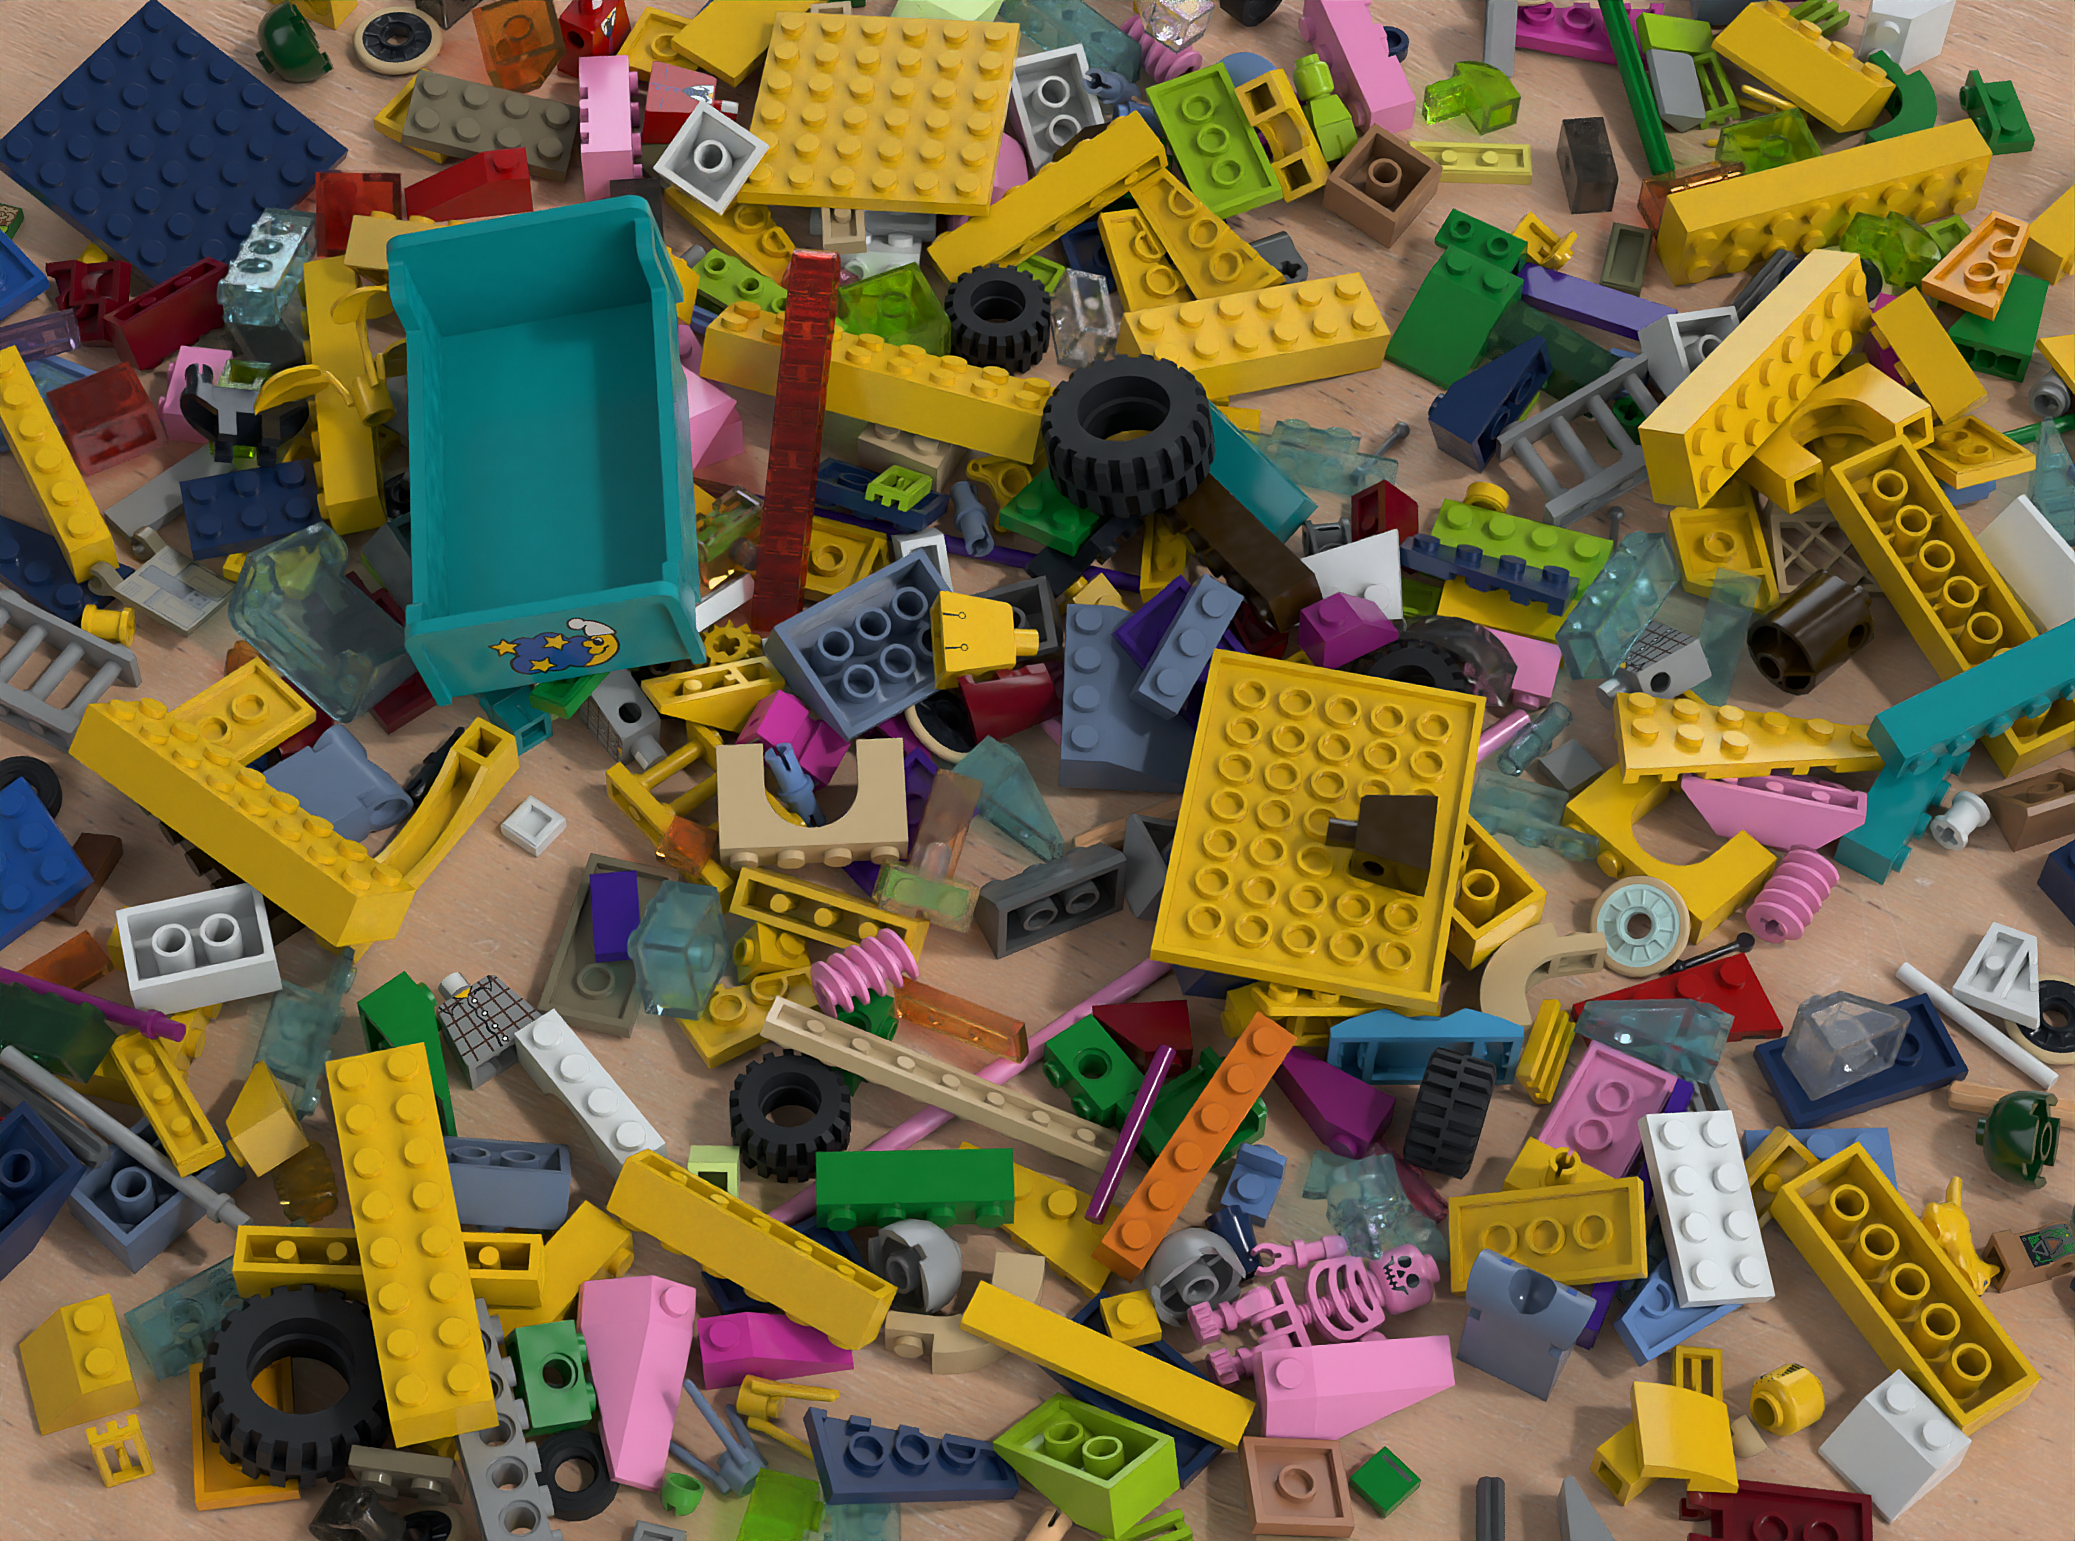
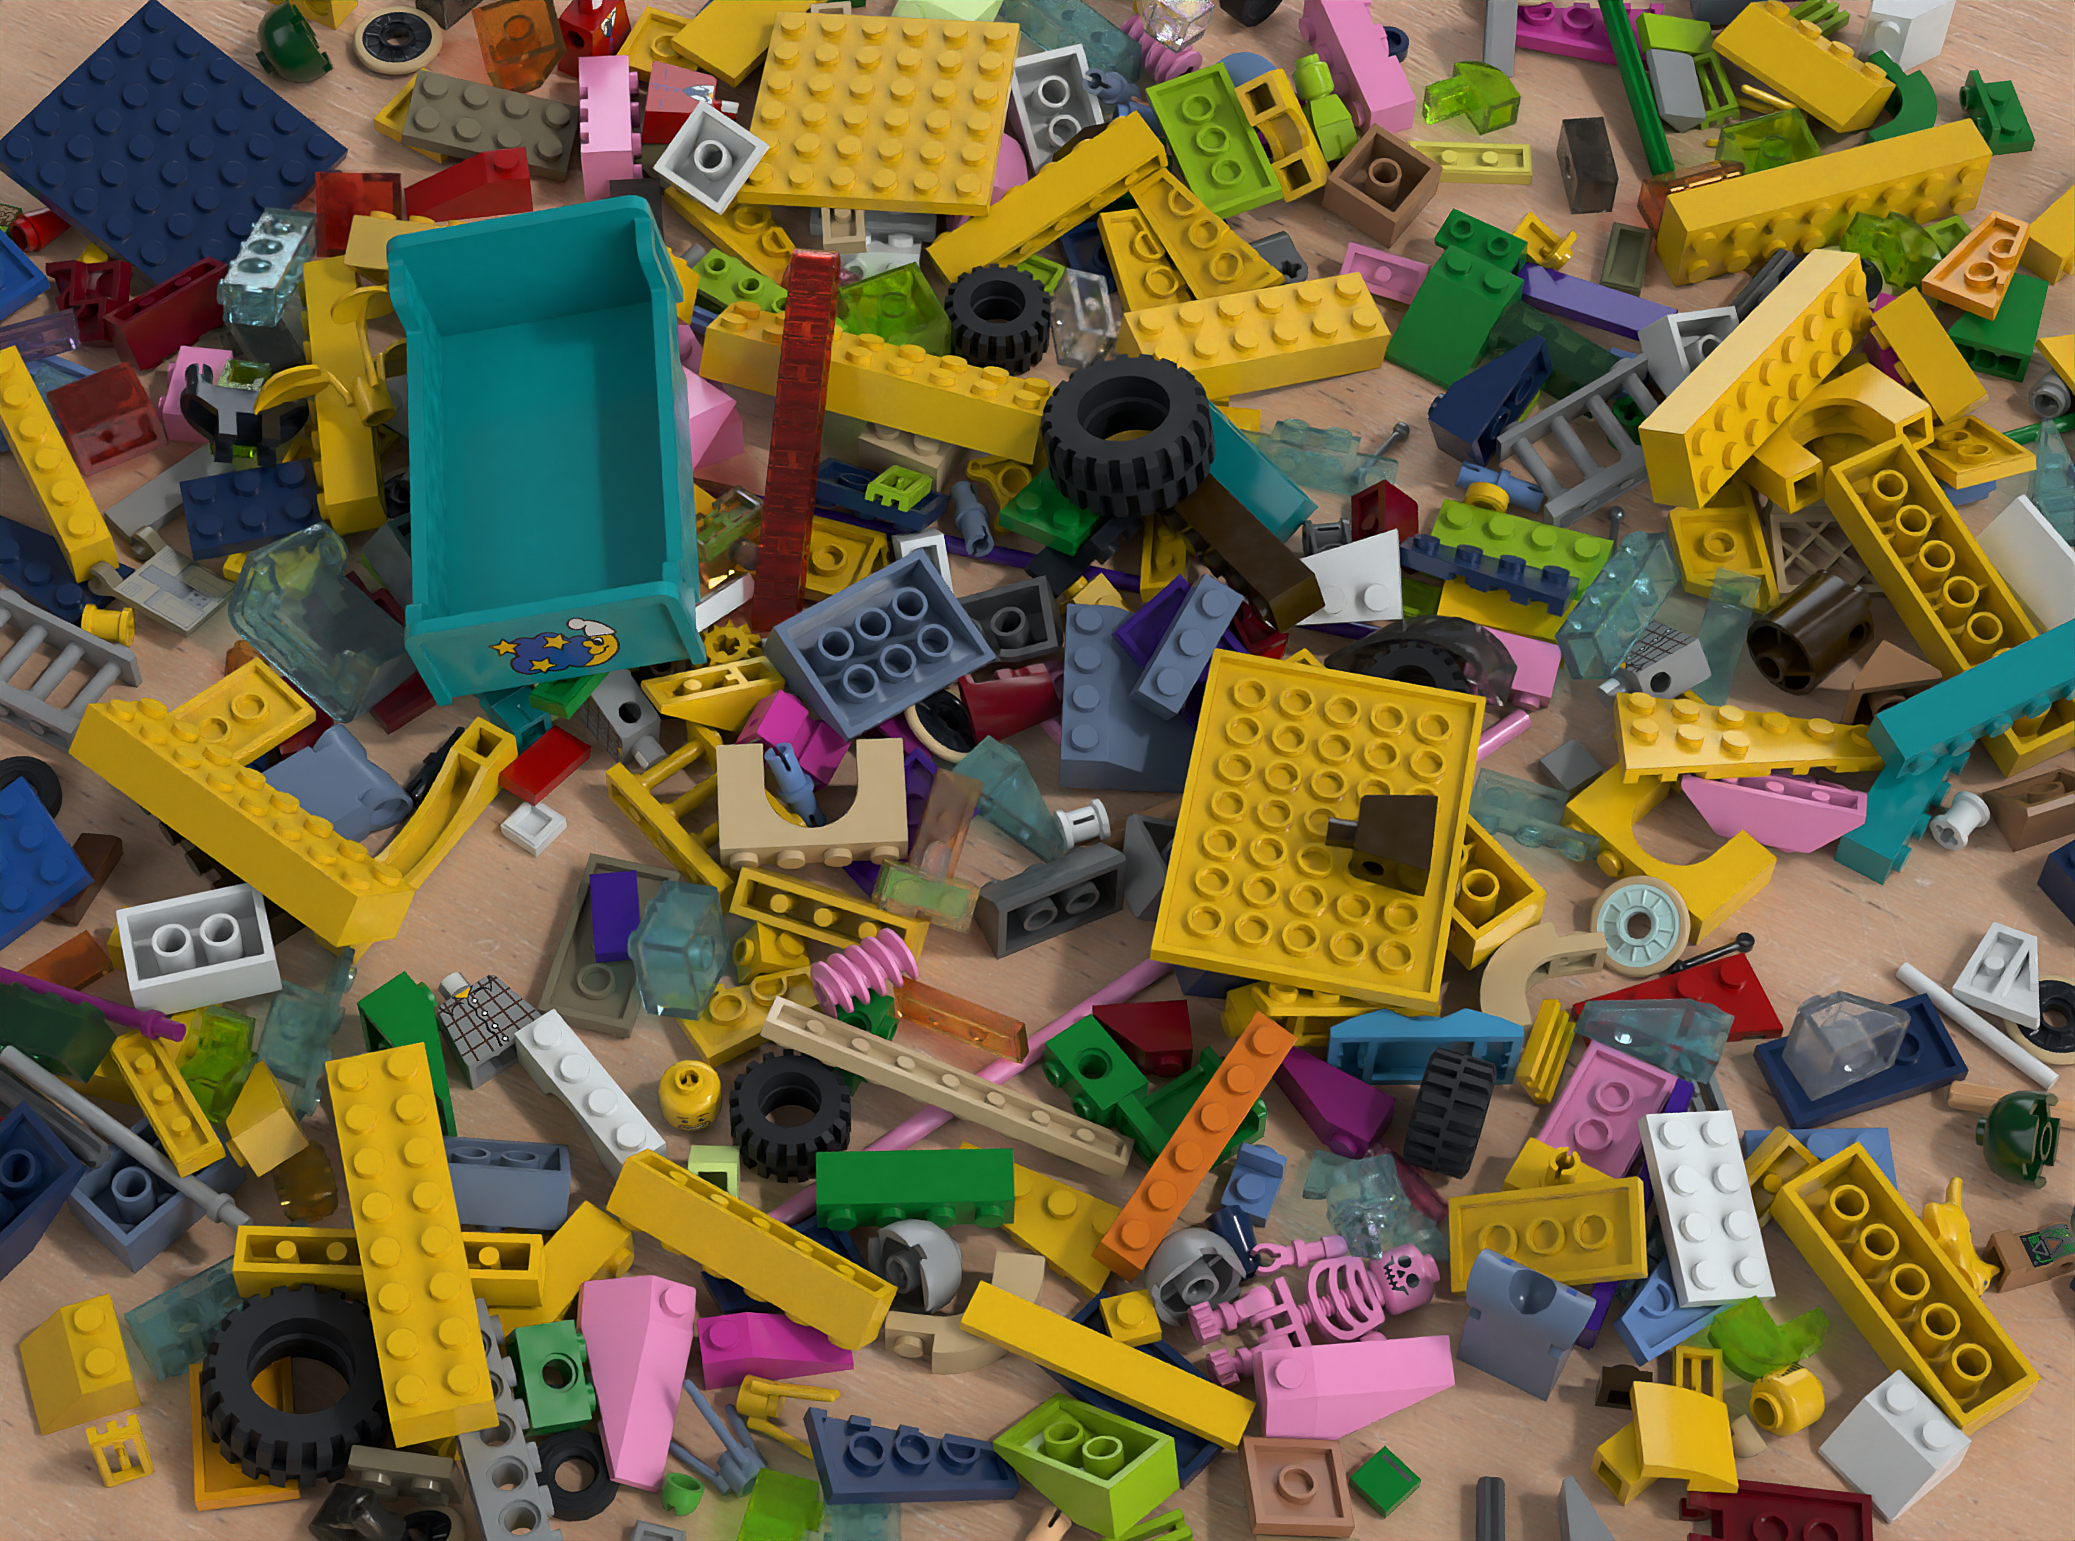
(36, 229): none -> red cone
(222, 1061): none -> clear neon green brick
(544, 765): none -> red tile
(687, 846): clear orange plate -> none
(690, 1095): none -> yellow head
(975, 638): yellow torso -> none
(1082, 824): none -> white bush
(1130, 1134): magenta bar -> none
(1343, 630): magenta slope -> none
(1385, 272): none -> bright pink plate
(1520, 492): none -> medium blue pin
(1534, 739): clear light blue pin -> none
(1615, 1385): none -> dark brown plate
(1755, 1343): none -> clear neon green brick
(1792, 895): bright pink piece -> none
(1886, 681): none -> medium nougat slope

